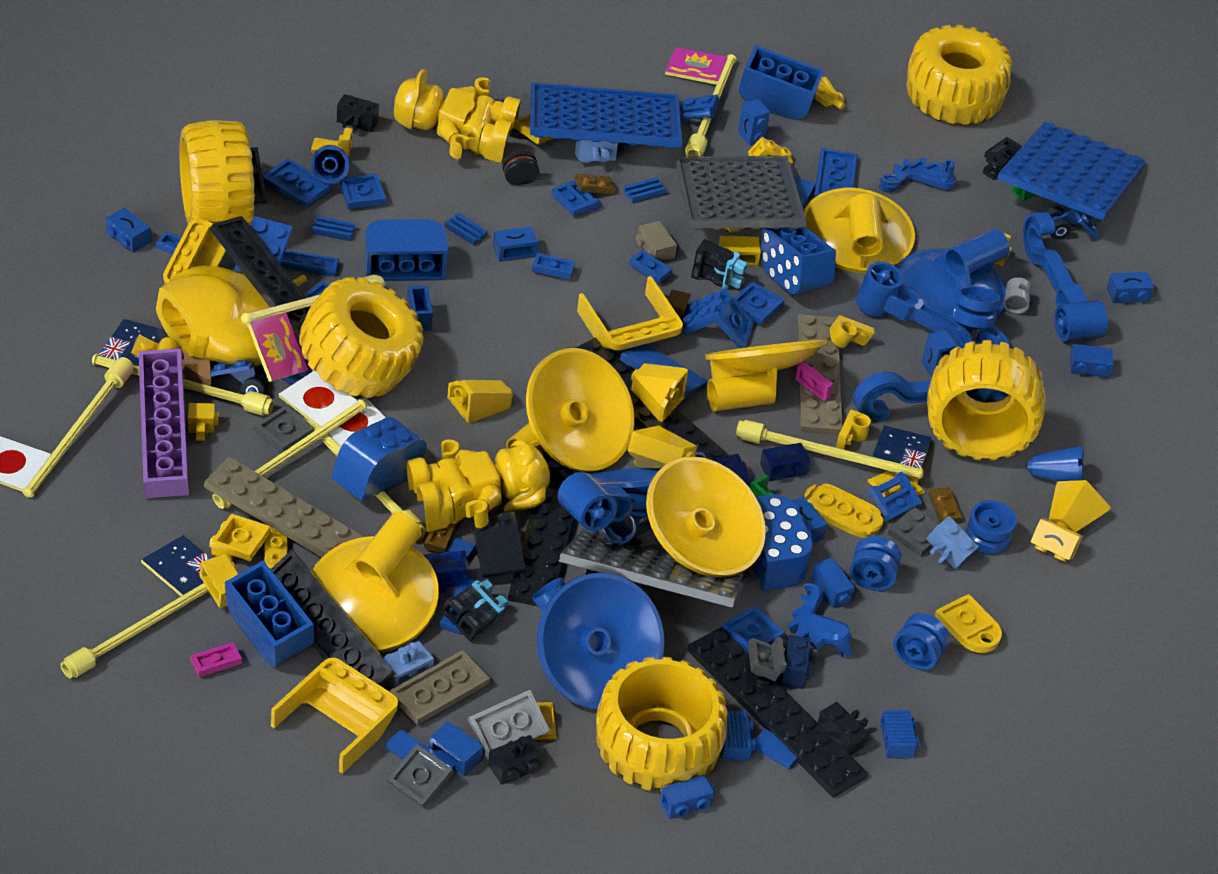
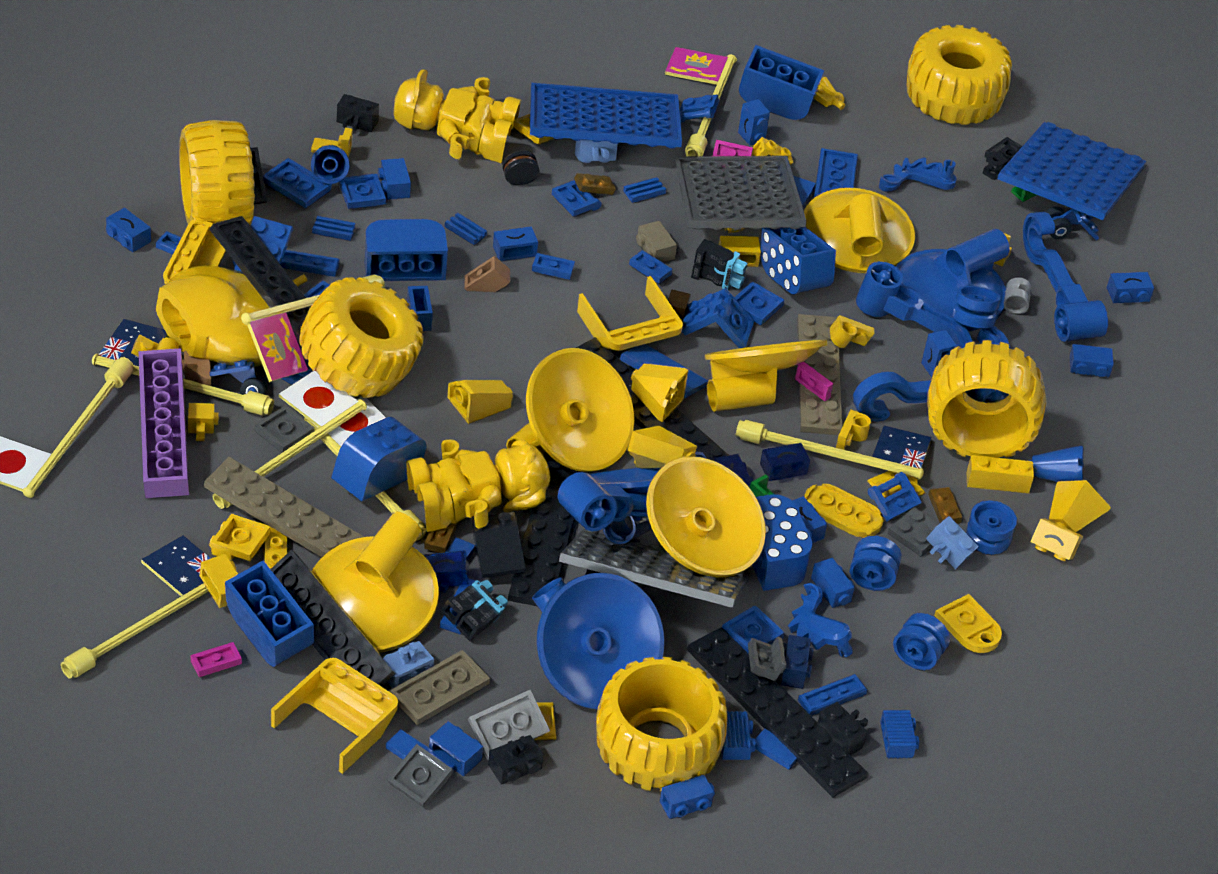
(394, 178): none -> blue brick
(488, 276): none -> medium nougat slope
(730, 149): none -> dark pink plate
(839, 691): none -> blue tile
(1000, 474): none -> yellow brick

